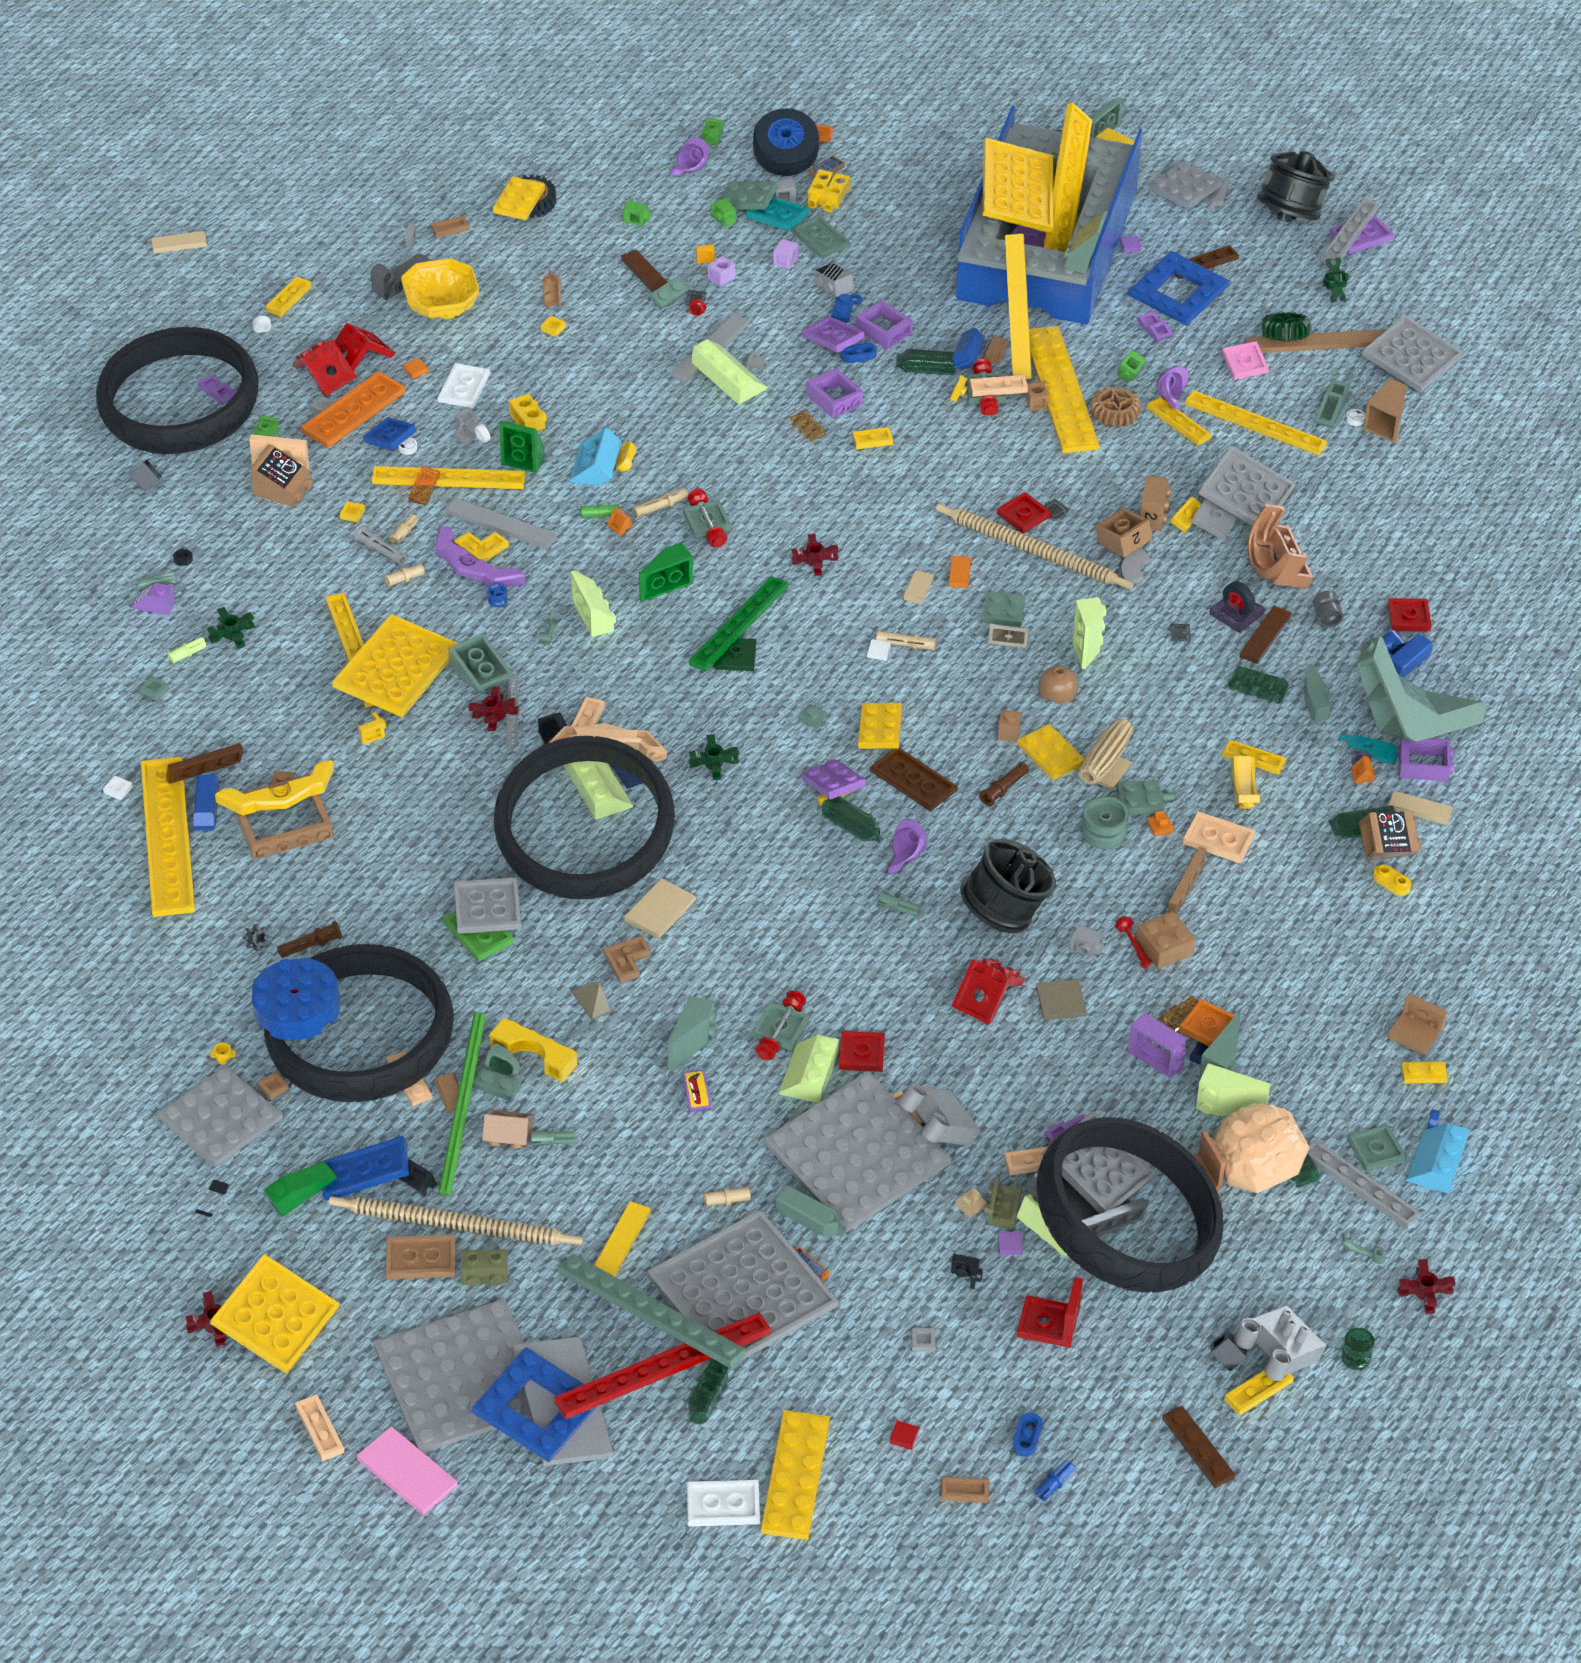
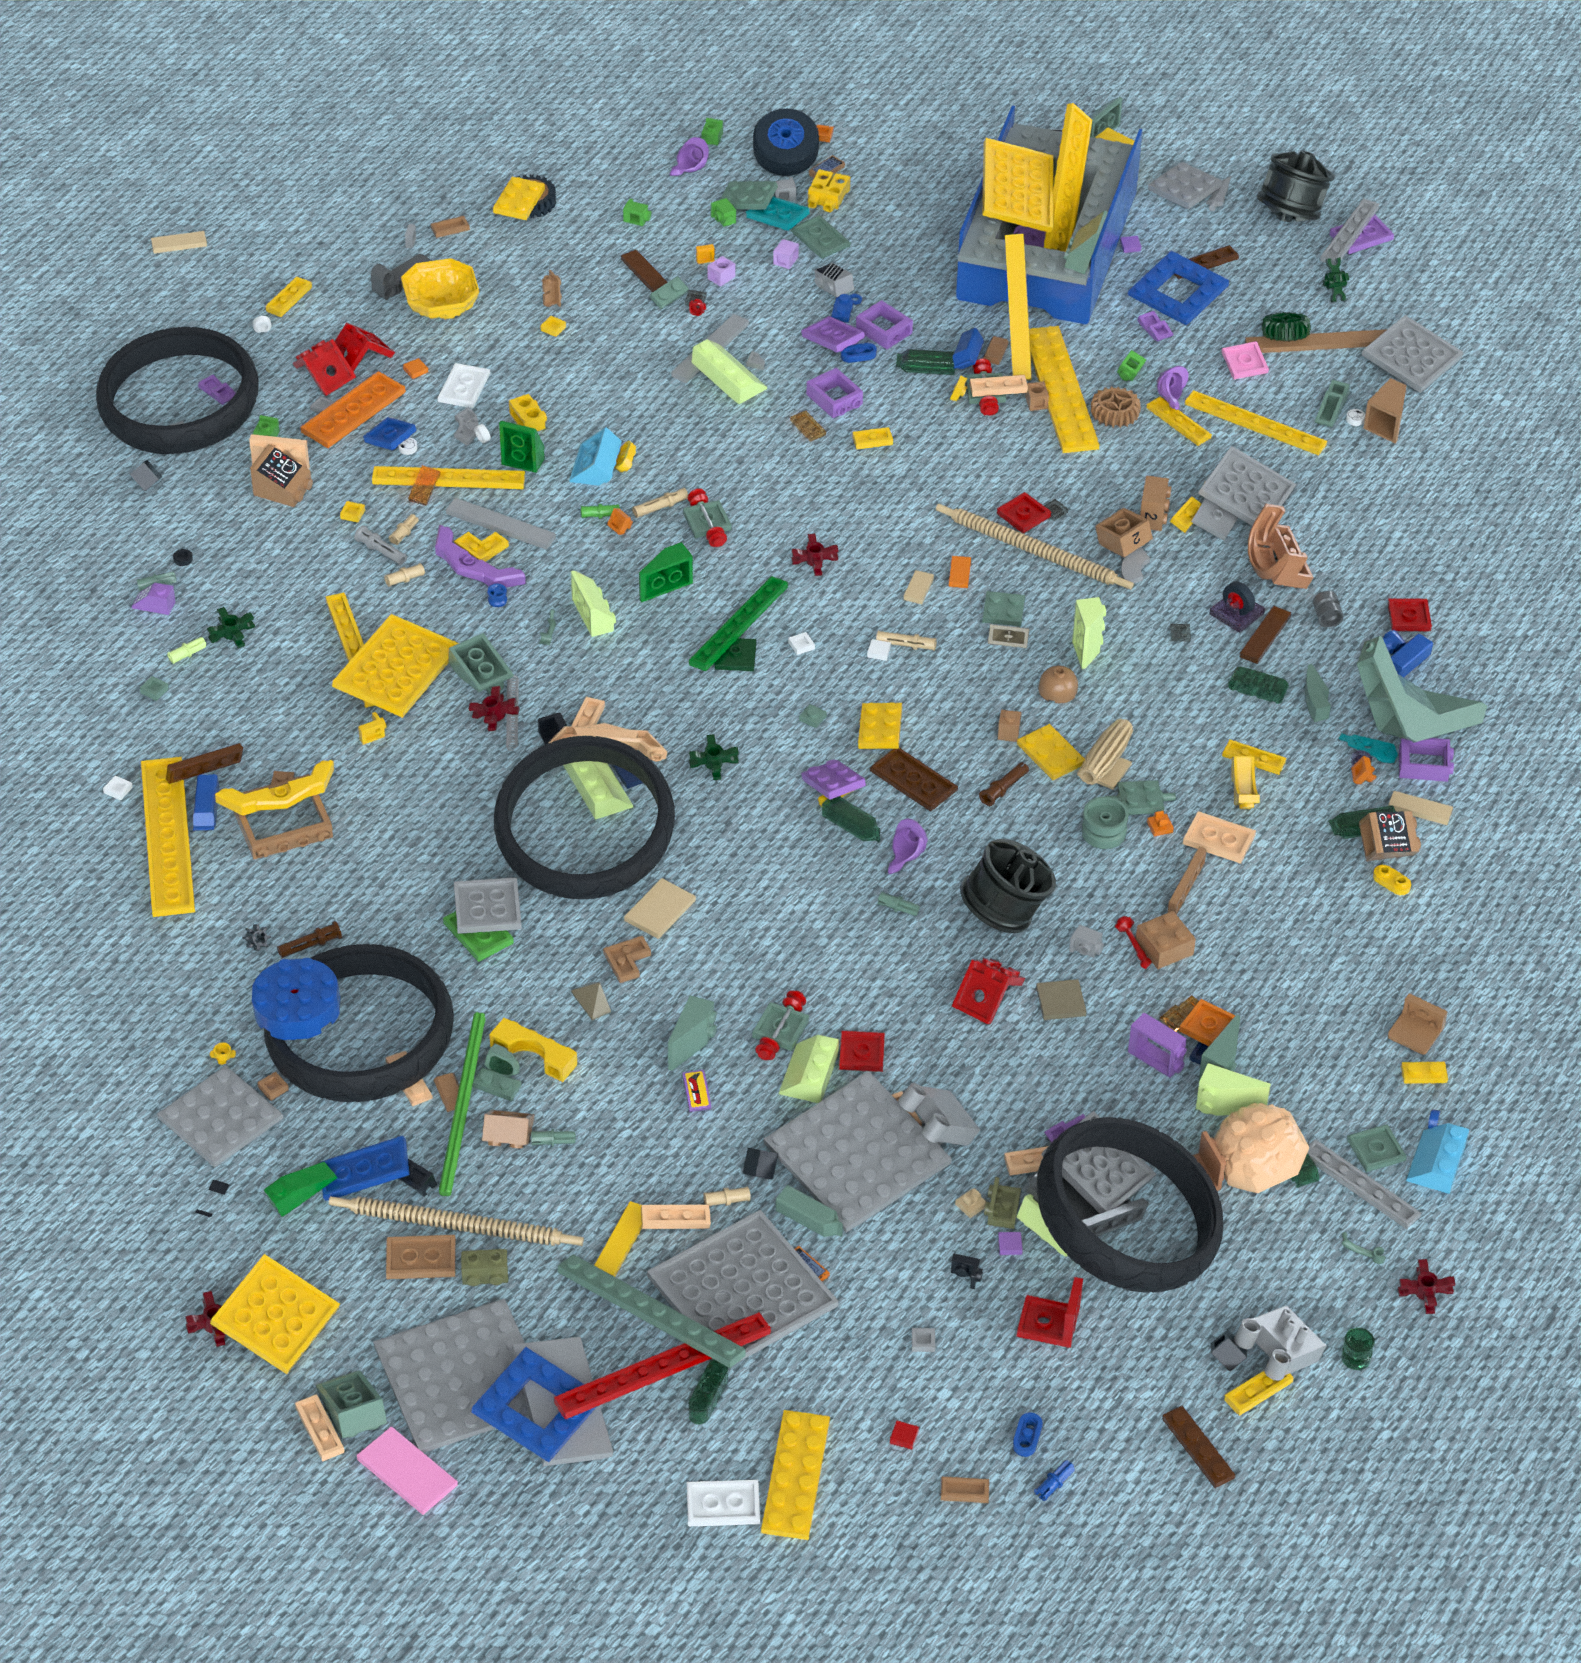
(352, 1404): none -> sand green slope
(675, 1217): none -> light nougat plate
(760, 1163): none -> black panel
(801, 643): none -> white tile

